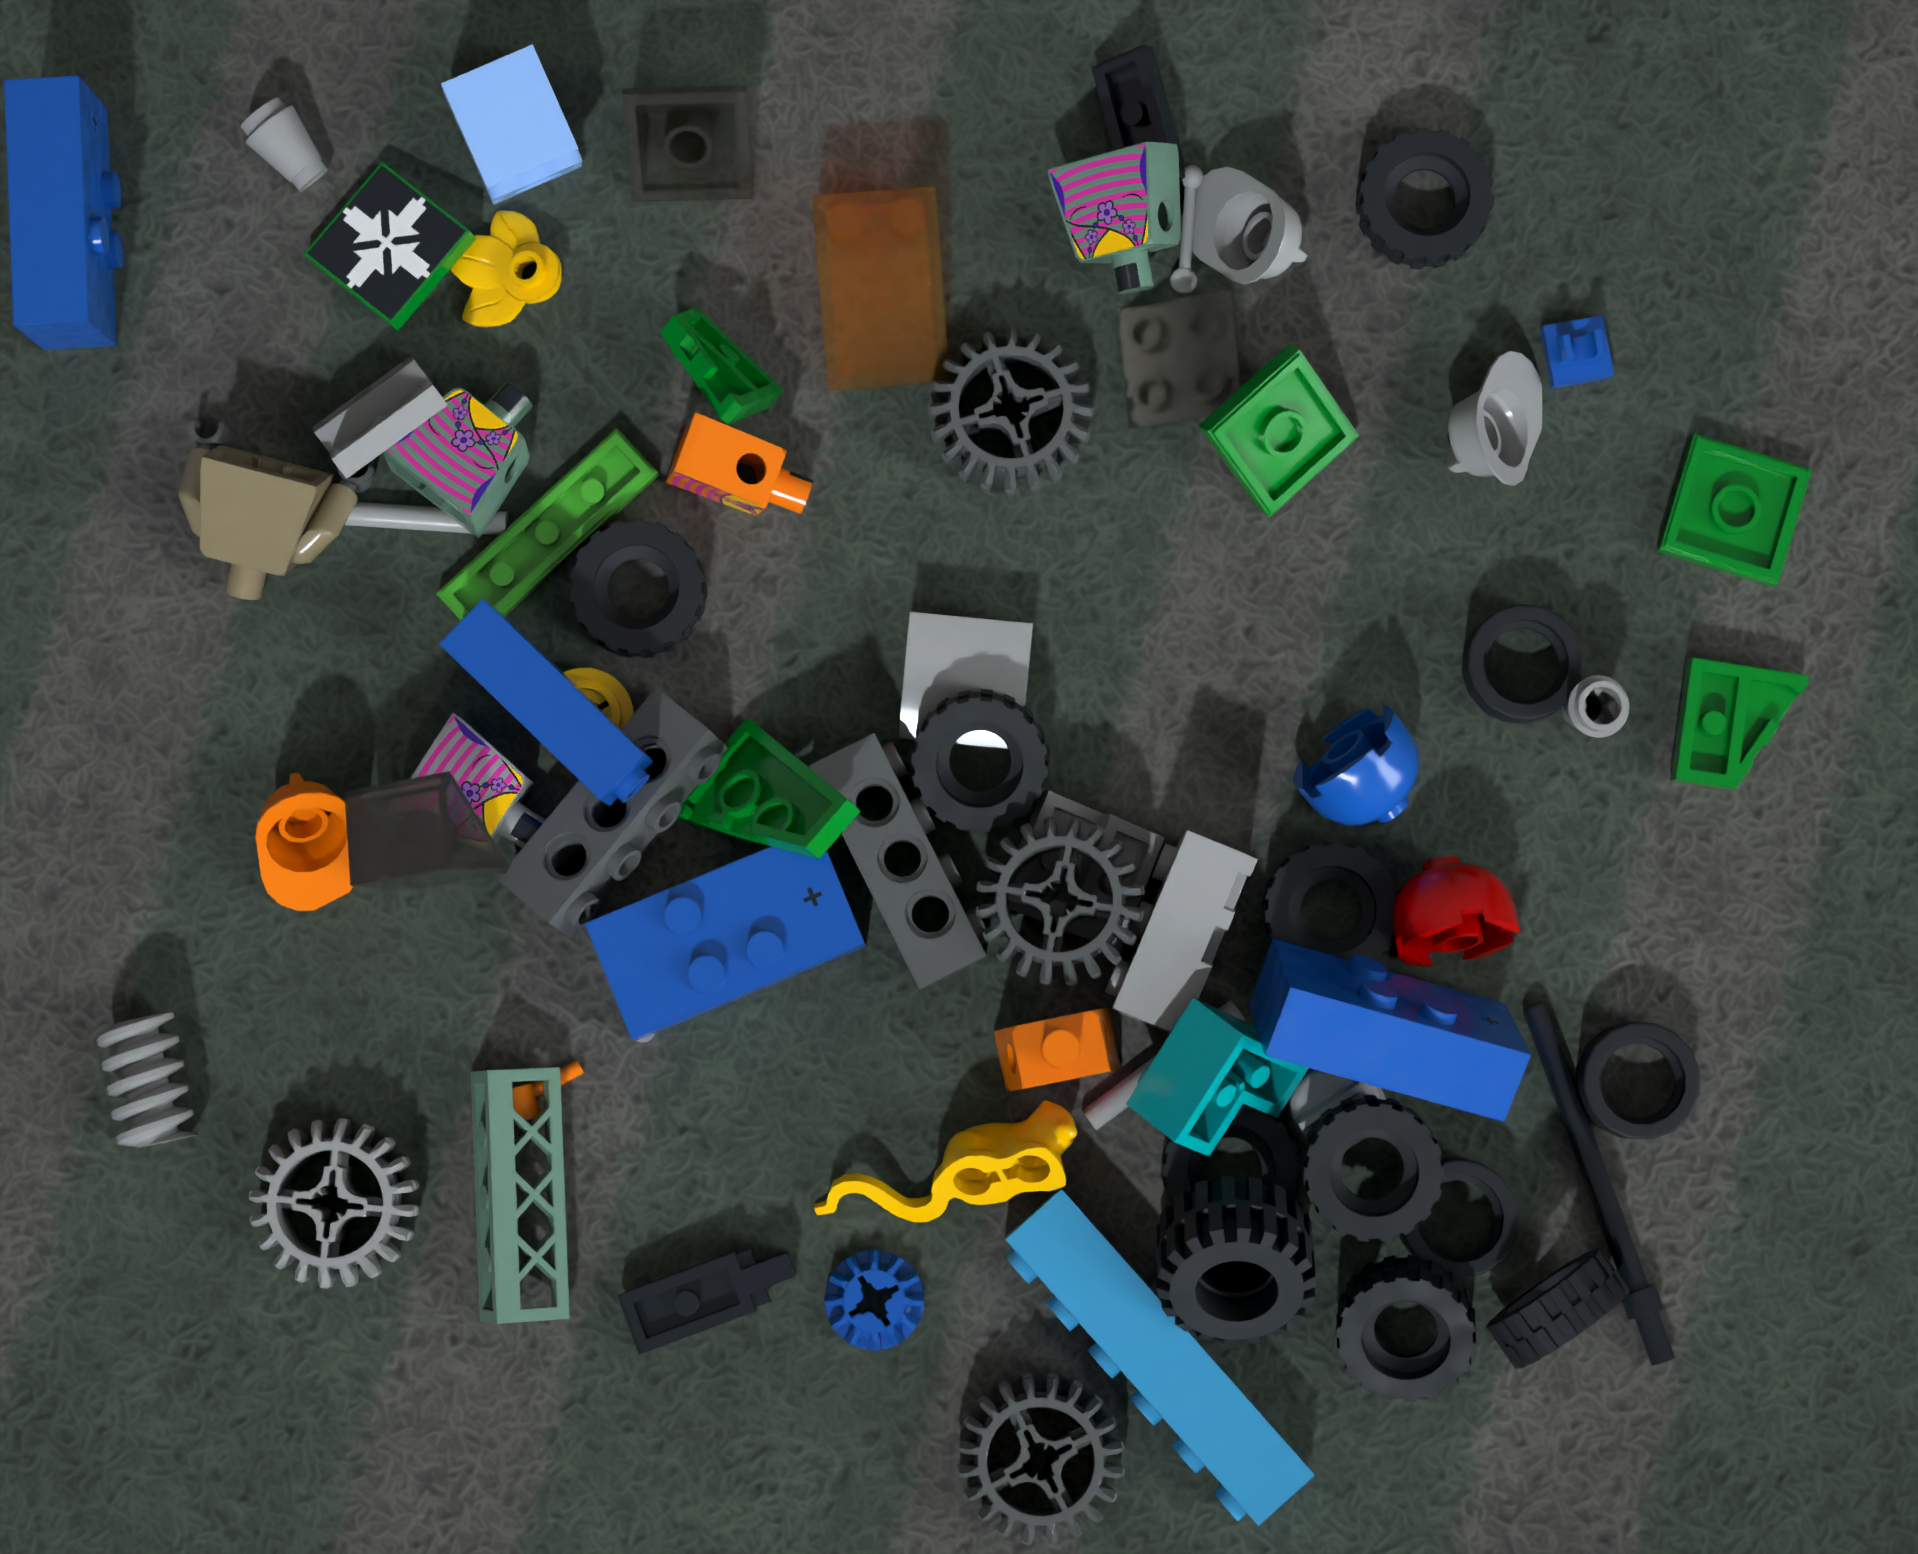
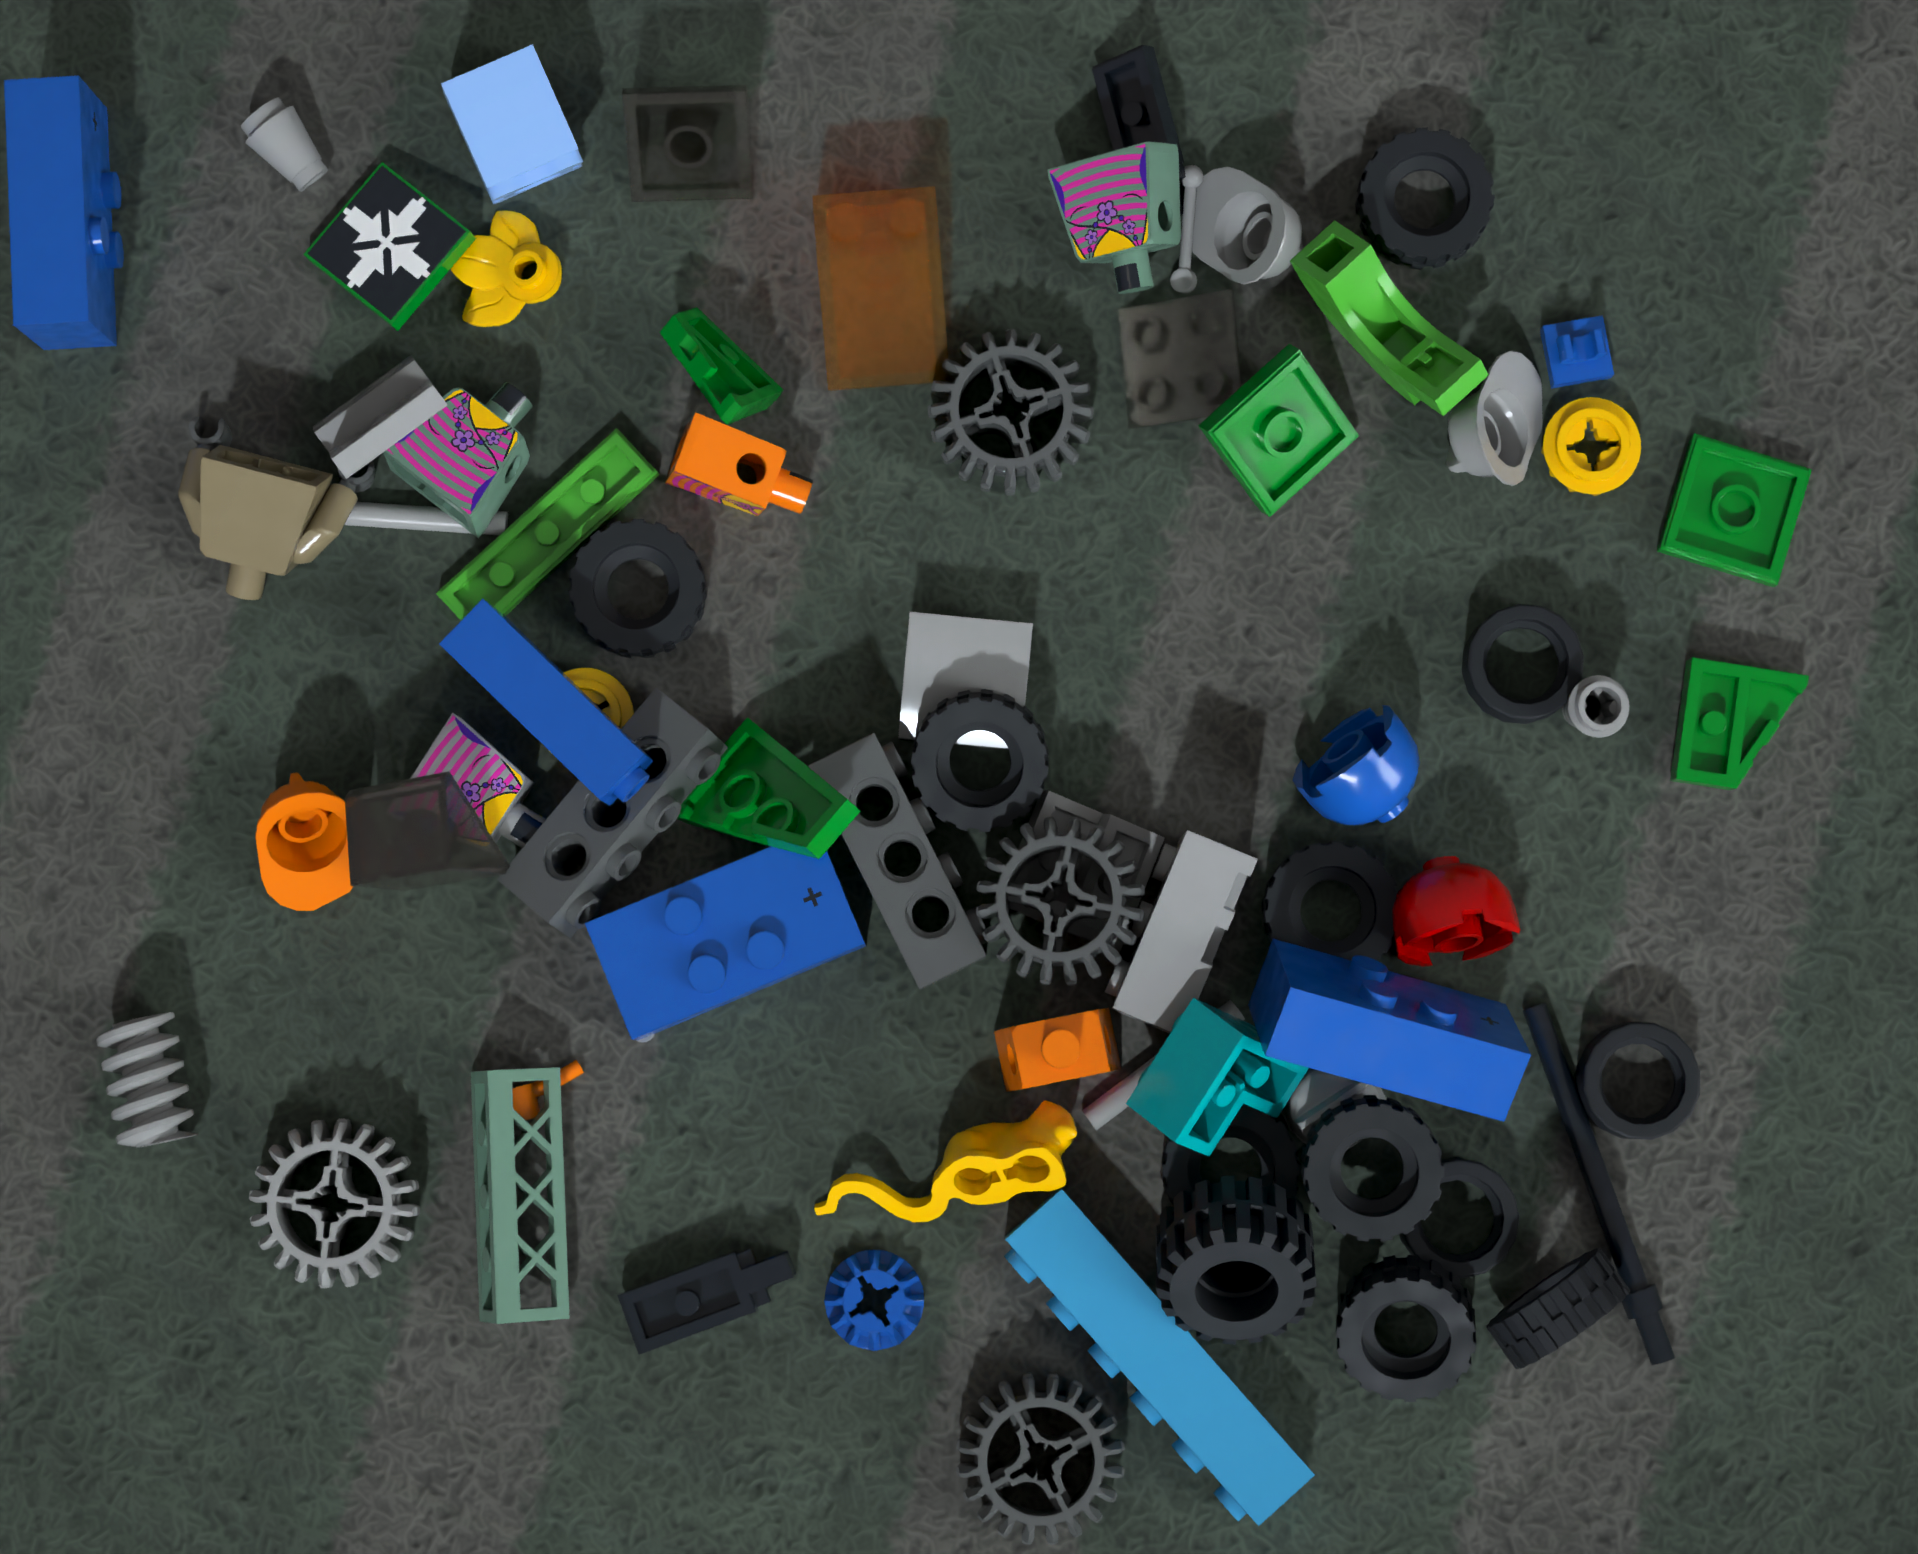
(1381, 324): none -> bright green arch
(1608, 424): none -> yellow gear

